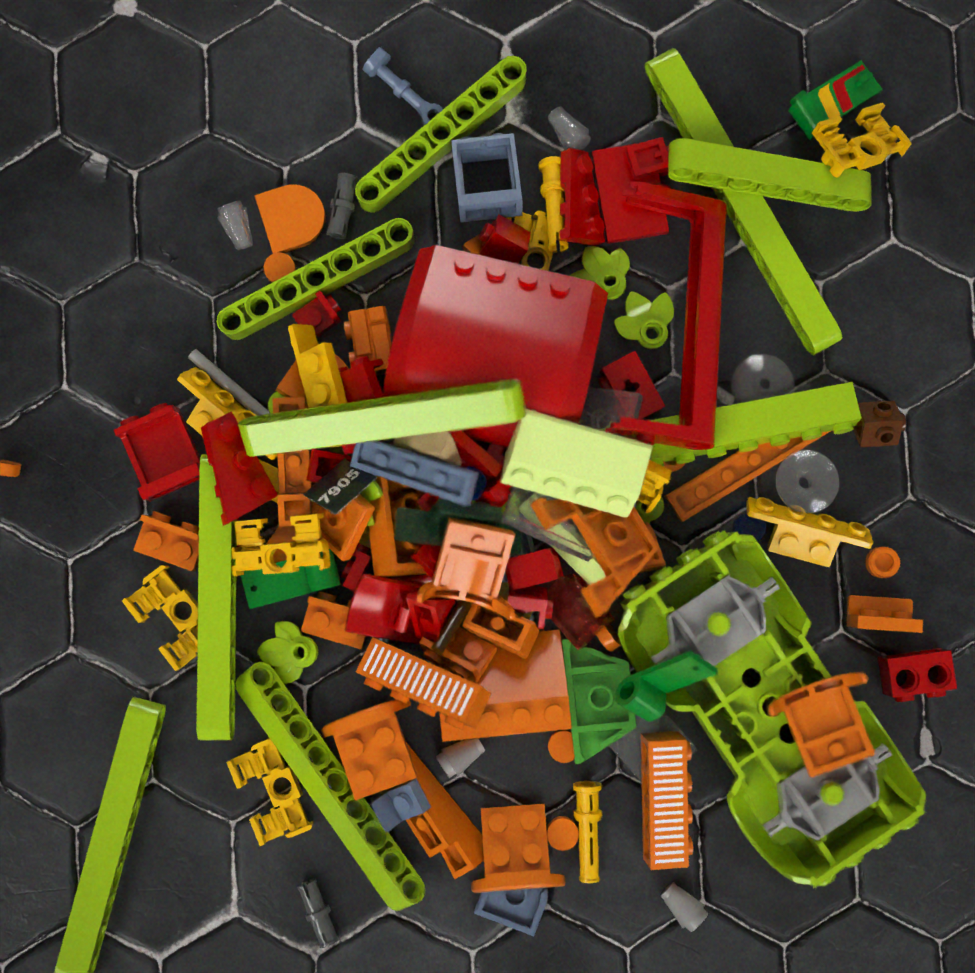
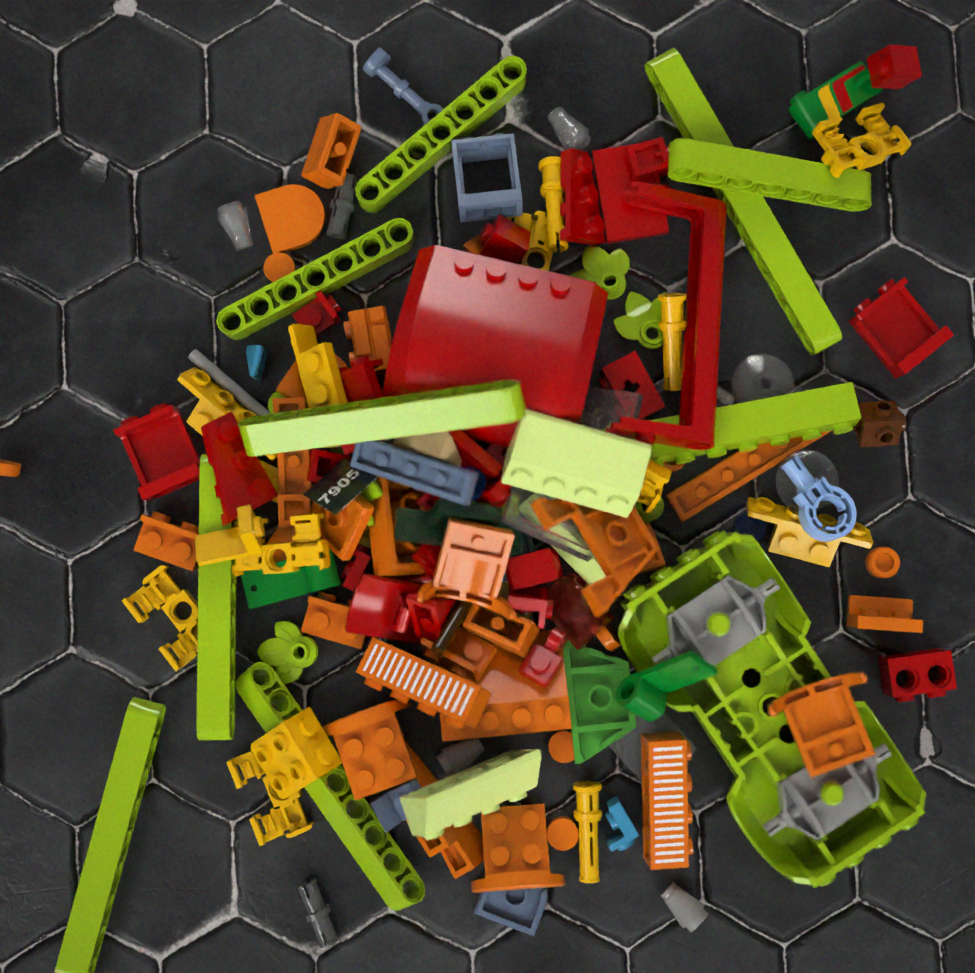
(231, 542): none -> yellow bracket
(256, 360): none -> dark azure slope
(295, 753): none -> yellow bracket
(331, 151): none -> orange brick
(470, 792): none -> yellowish green slope
(542, 662): none -> red plate
(618, 819): none -> dark azure bracket
(672, 325): none -> yellow pin
(809, 495): none -> light blue pin
(894, 67): none -> red brick
(898, 328): none -> red panel

